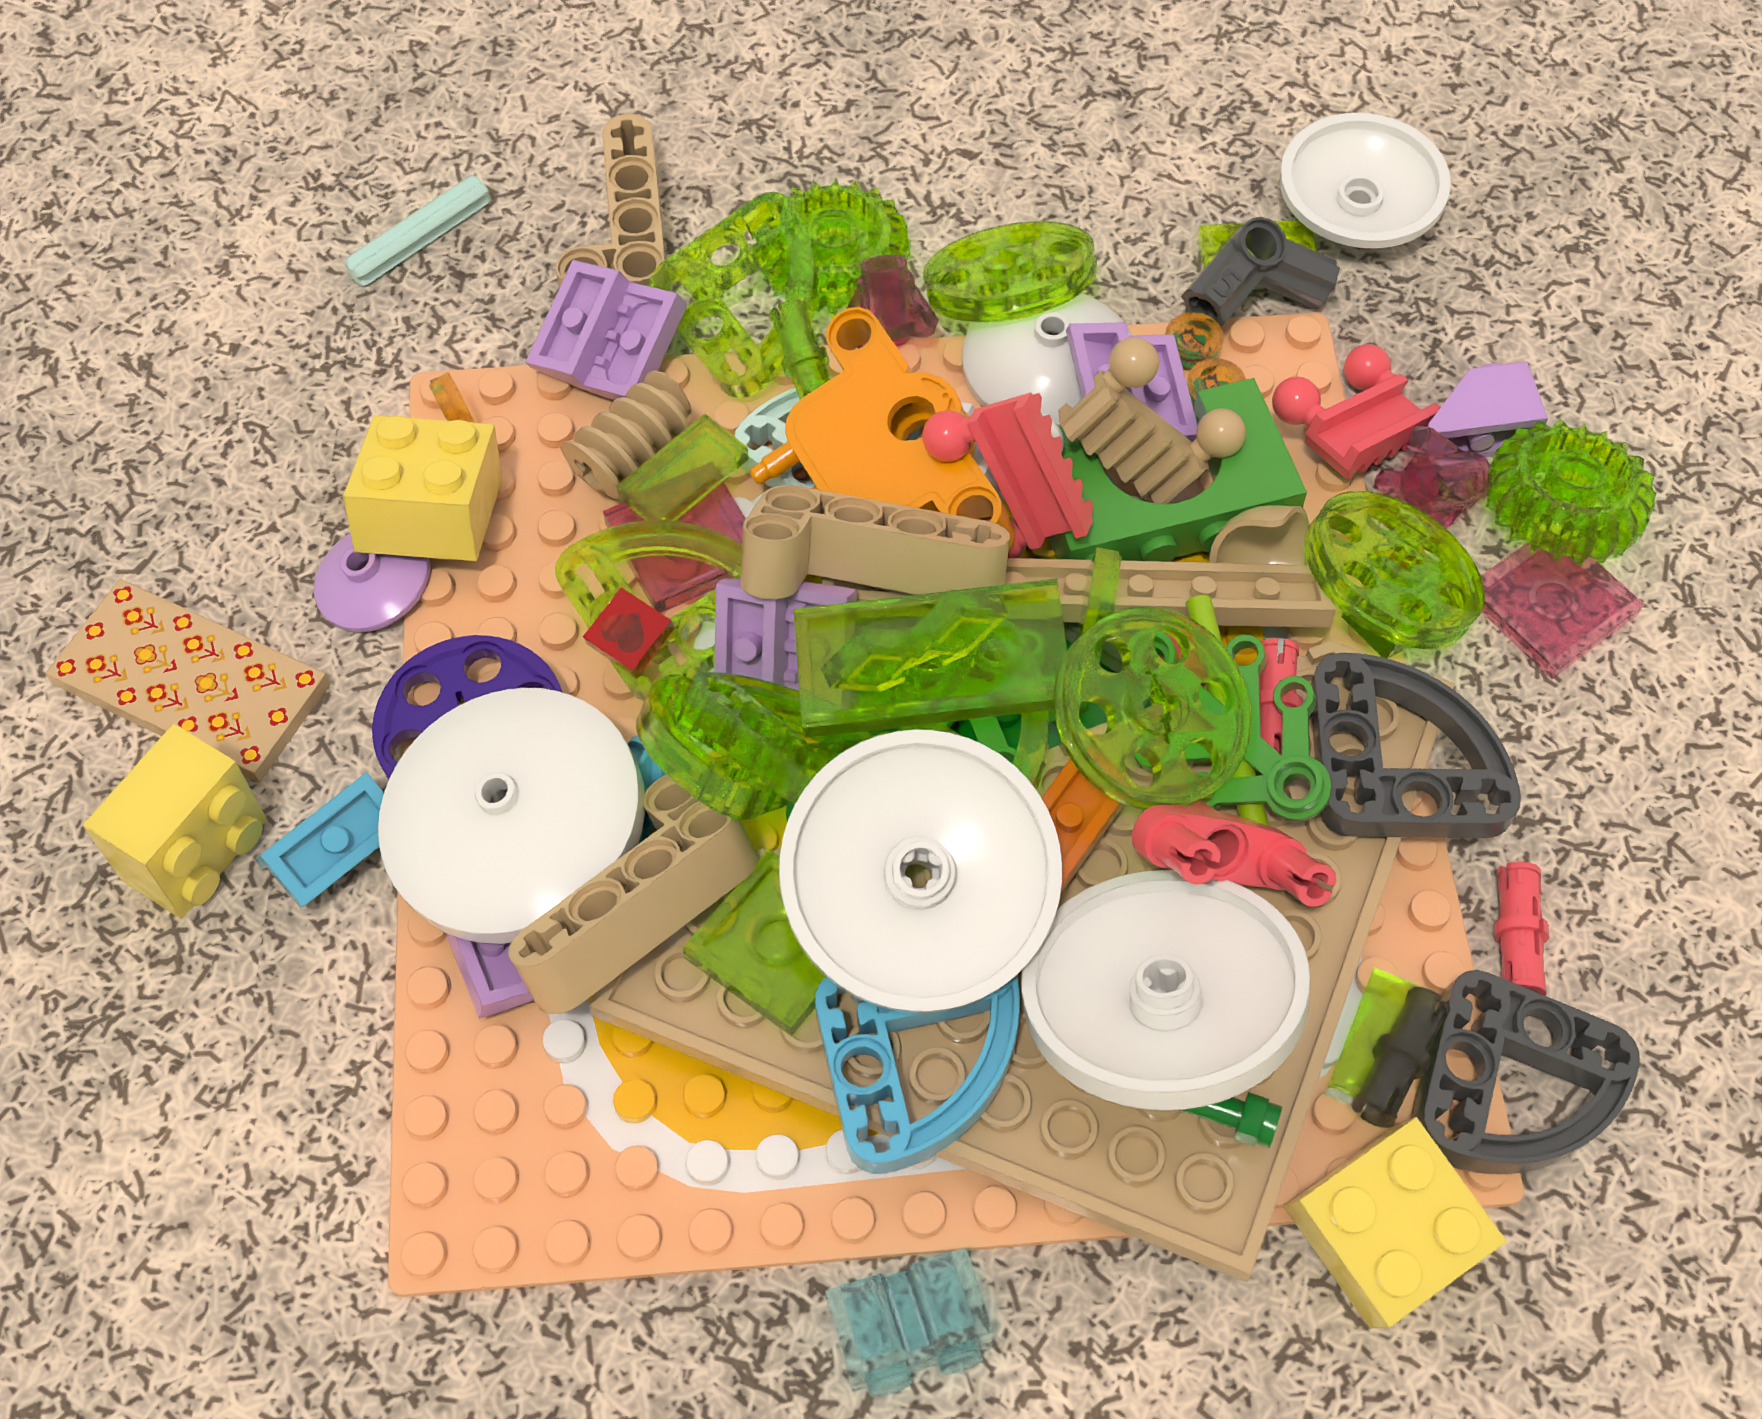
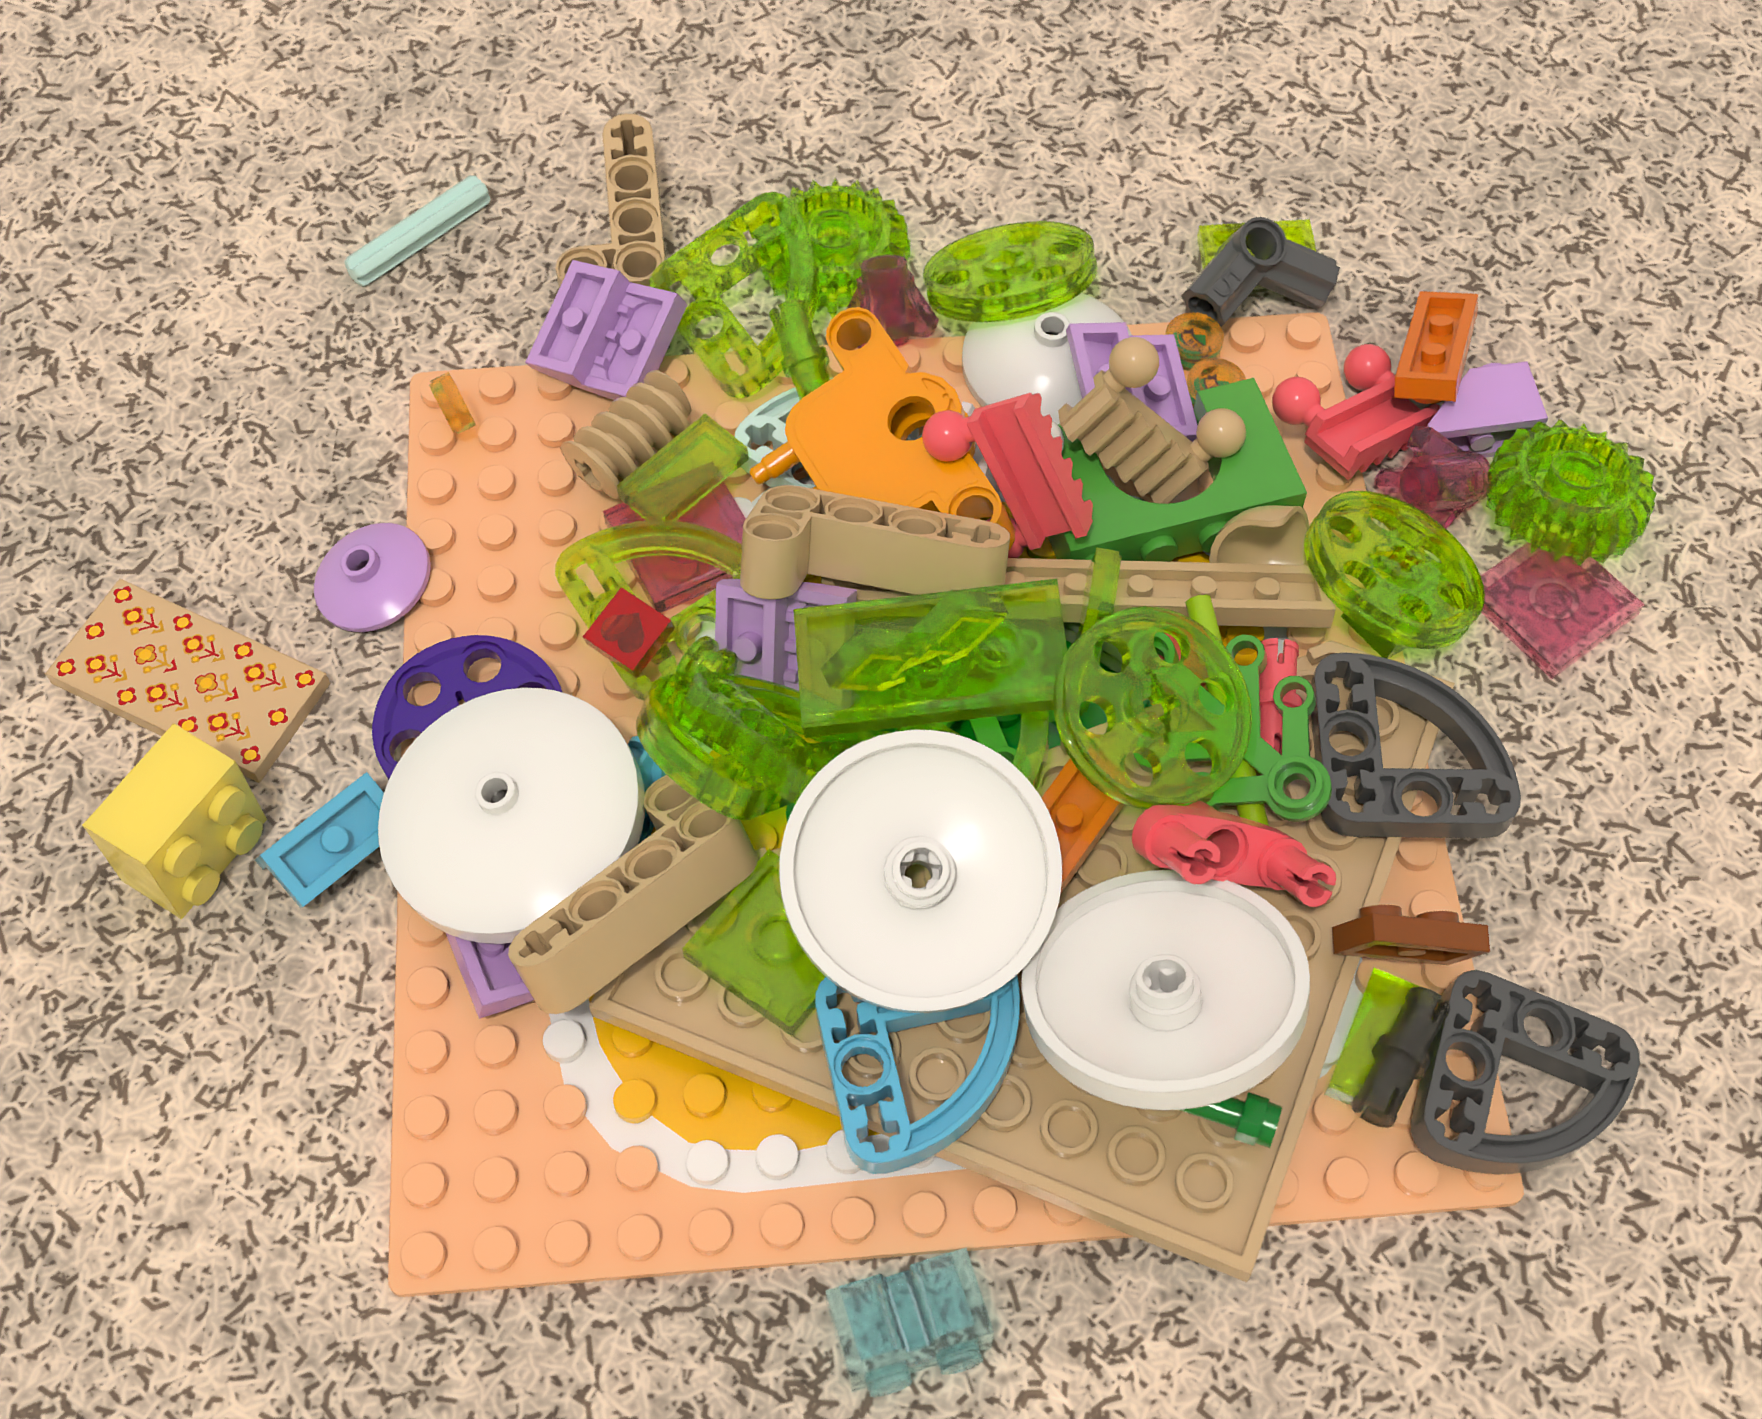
(423, 488): light yellow brick -> none
(704, 657): none -> clear neon green bush
(1369, 162): white dish -> none
(1394, 1224): light yellow brick -> none
(1427, 938): none -> dark orange plate
(1436, 347): none -> orange plate
(1521, 925): coral pin -> none

